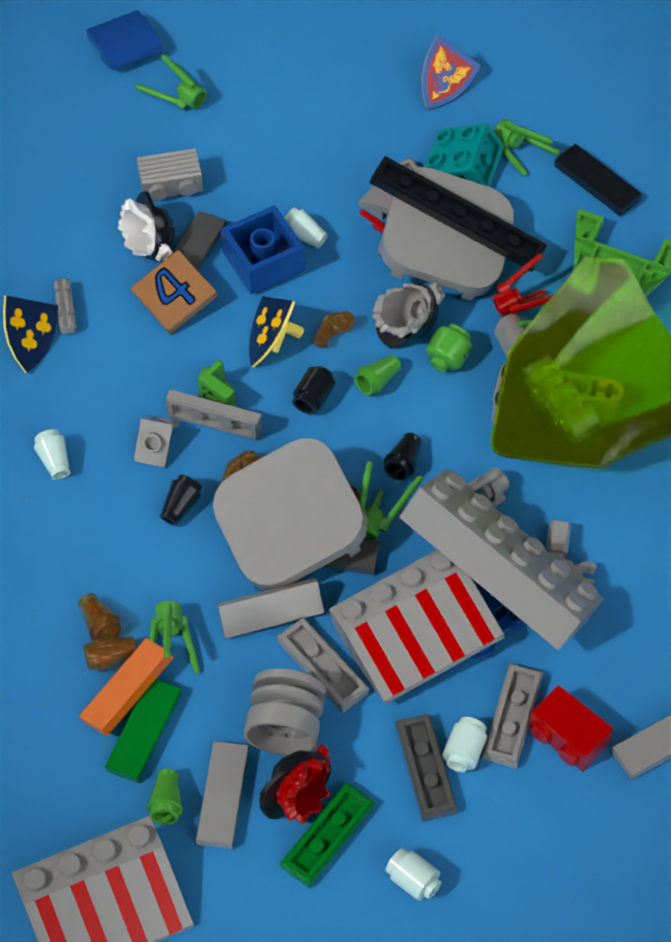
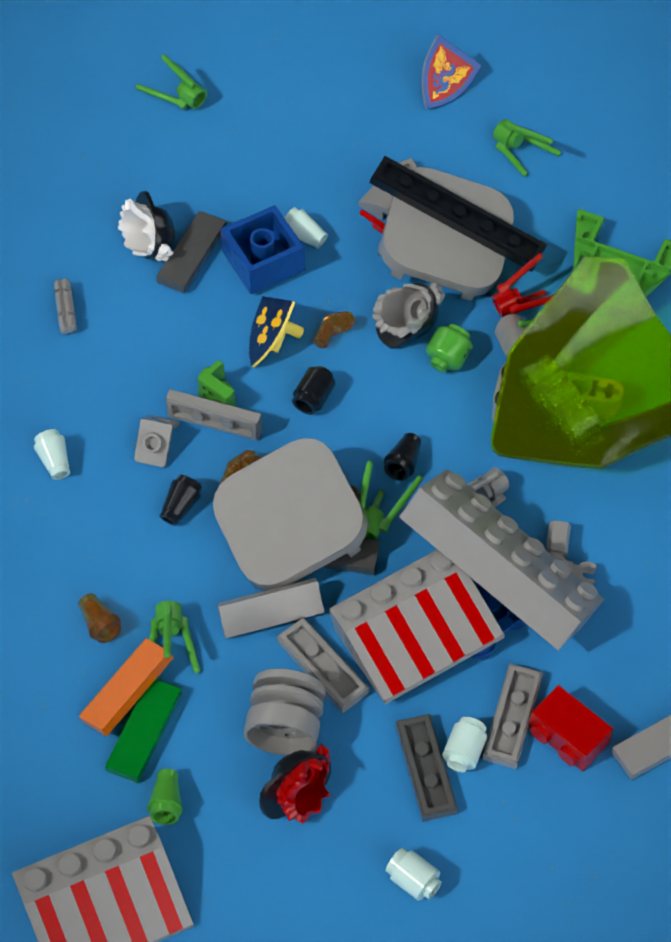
(28, 329): dark blue shield -> none
(107, 652): clear orange cone -> none
(124, 39): blue slope -> none
(170, 174): light grey brick -> none
(174, 292): medium nougat tile -> none
(222, 795): light grey tile -> none
(327, 835): green tile -> none
(374, 376): bright green cone -> none
(467, 152): teal bracket -> none
(597, 179): black tile -> none

